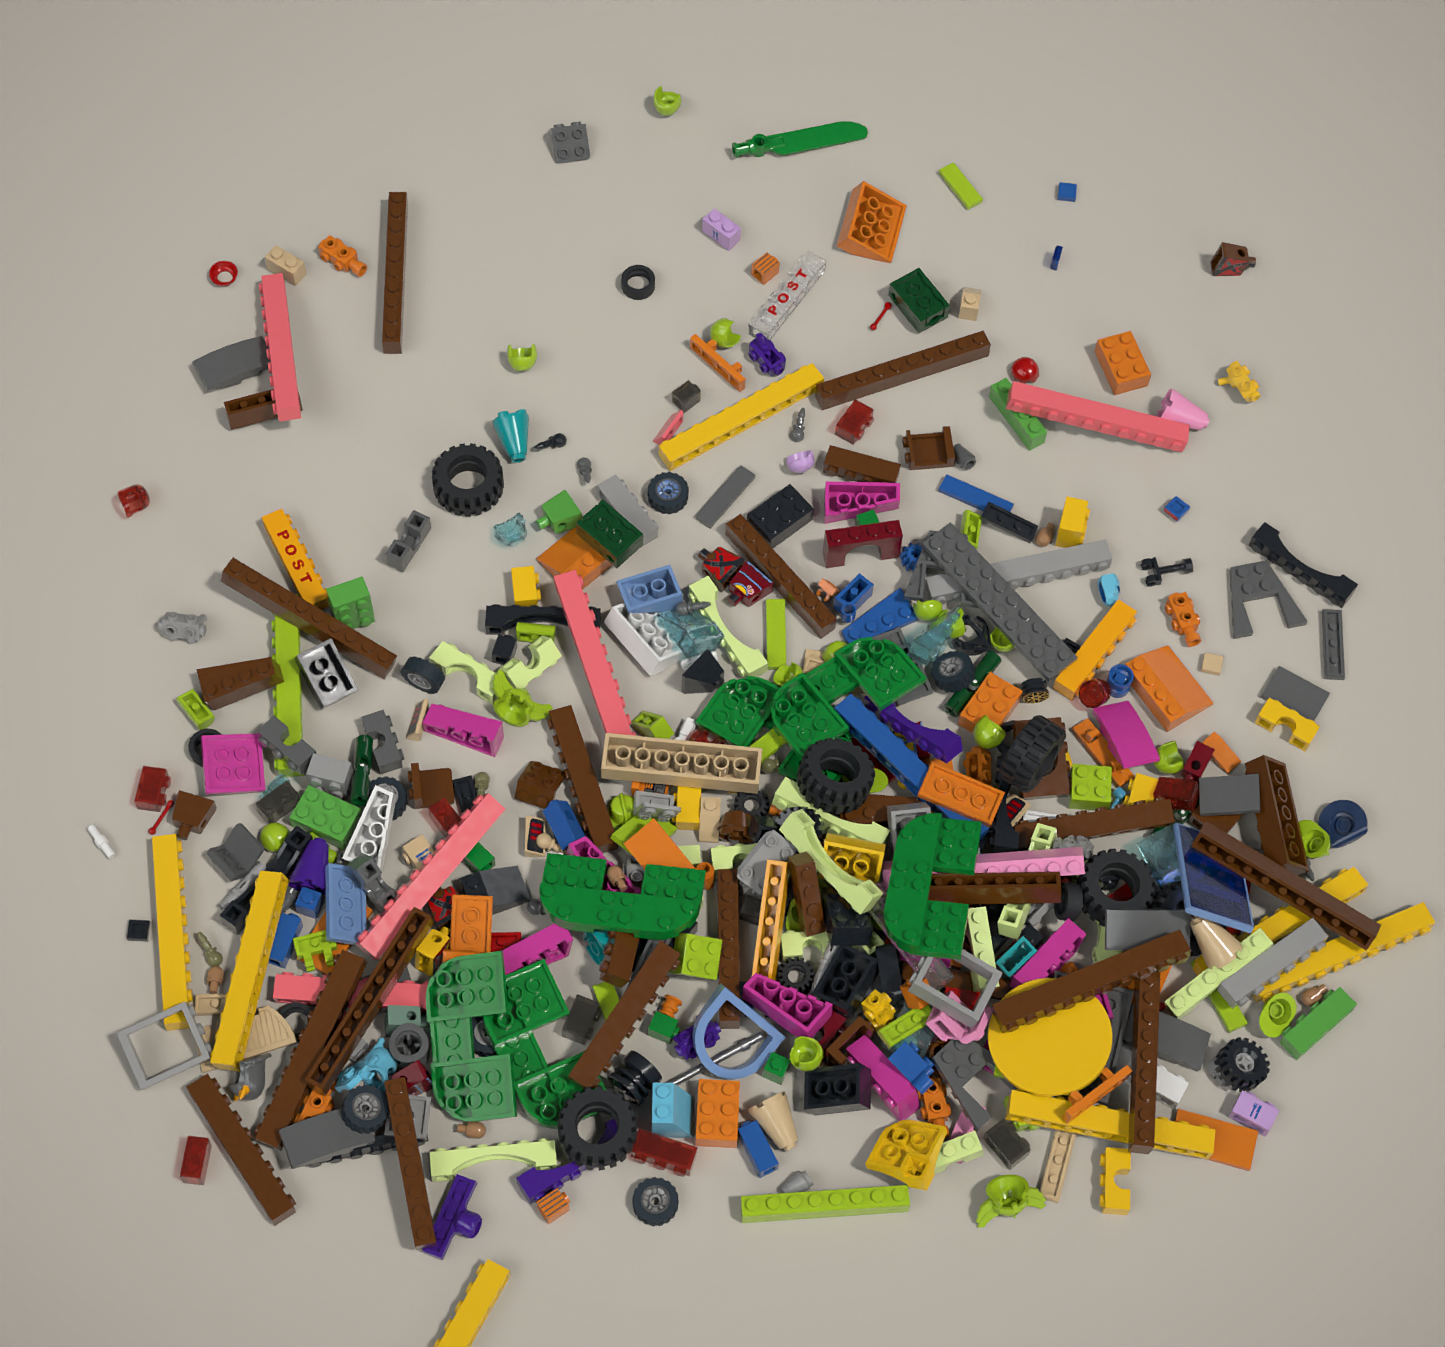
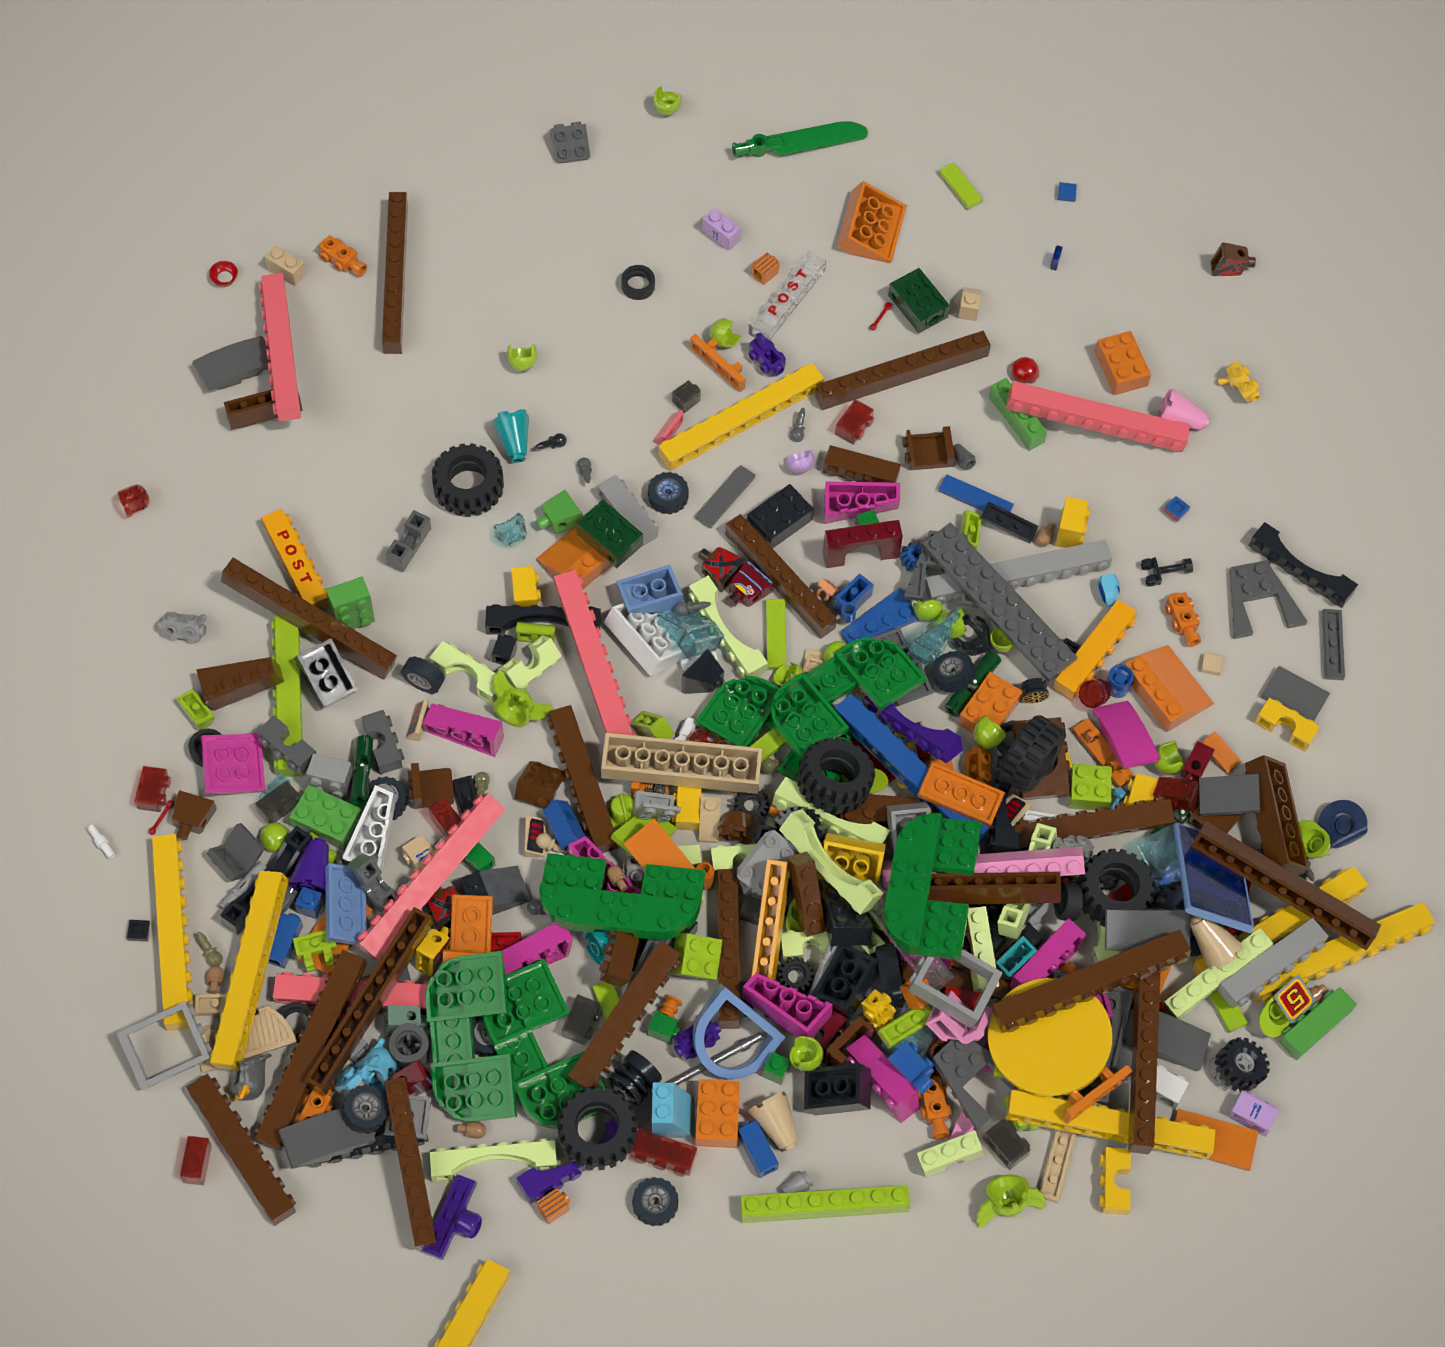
(908, 1152): yellow slope -> none
(1294, 999): none -> sticker

